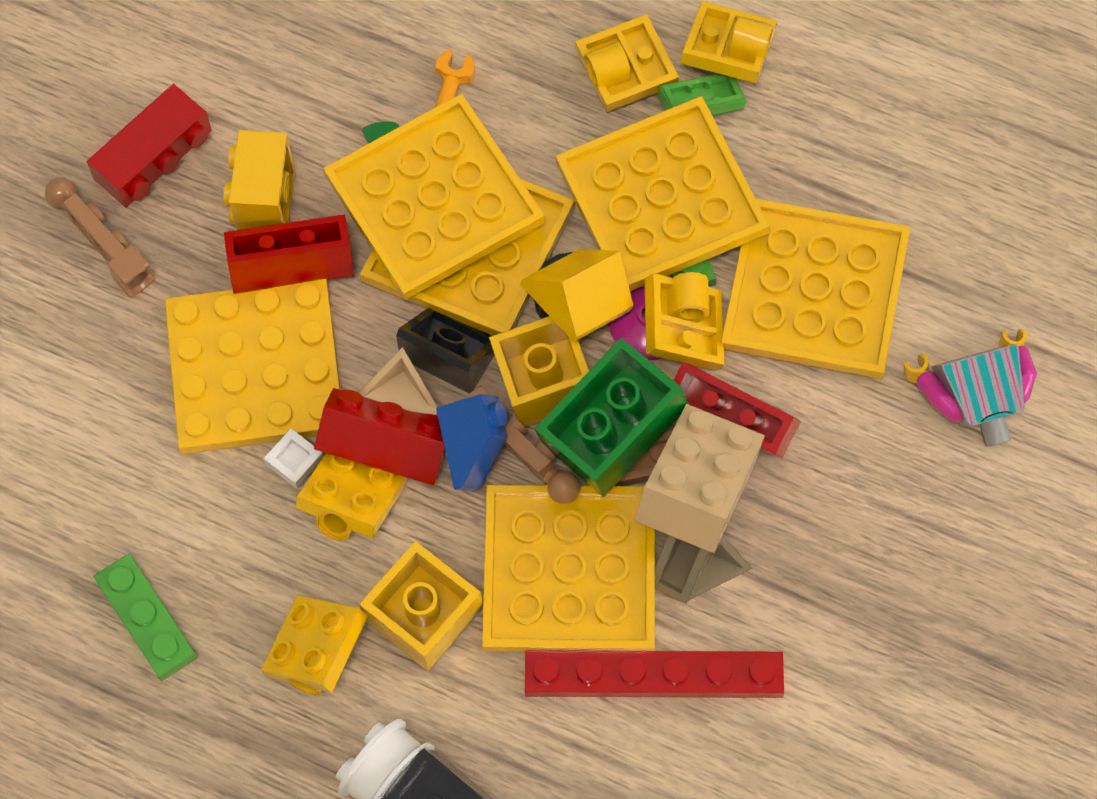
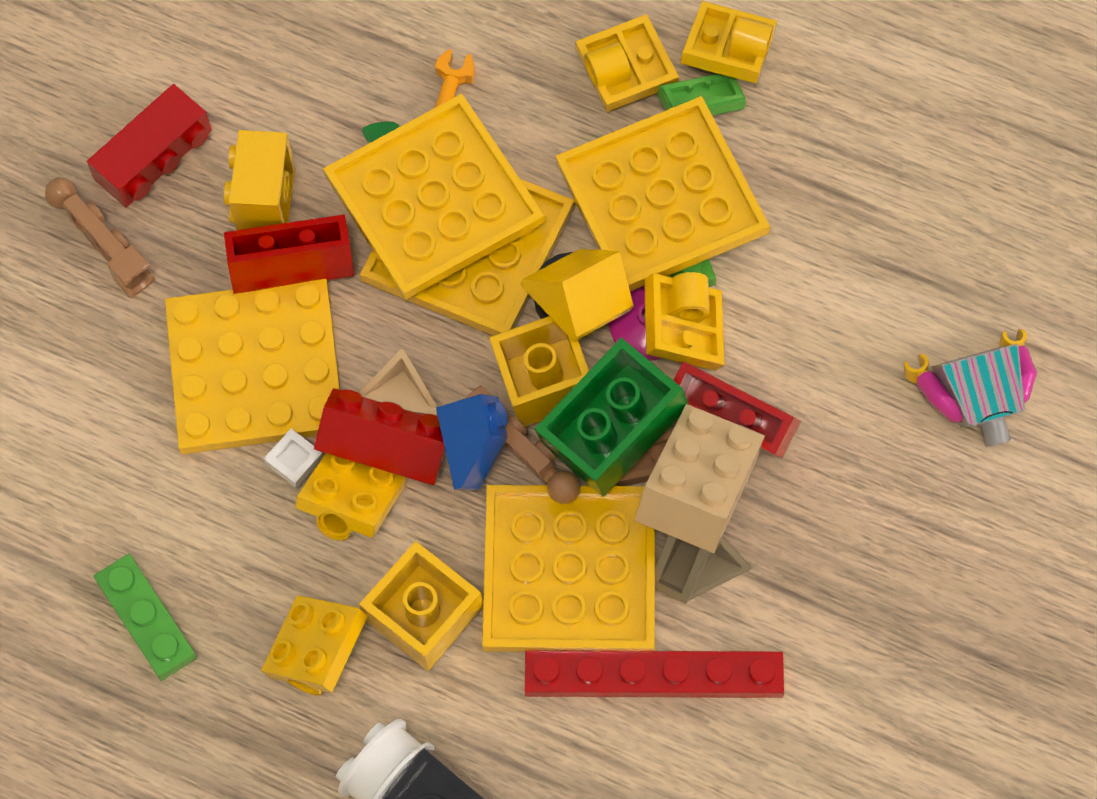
(446, 348): black slope -> none
(818, 290): yellow plate -> none

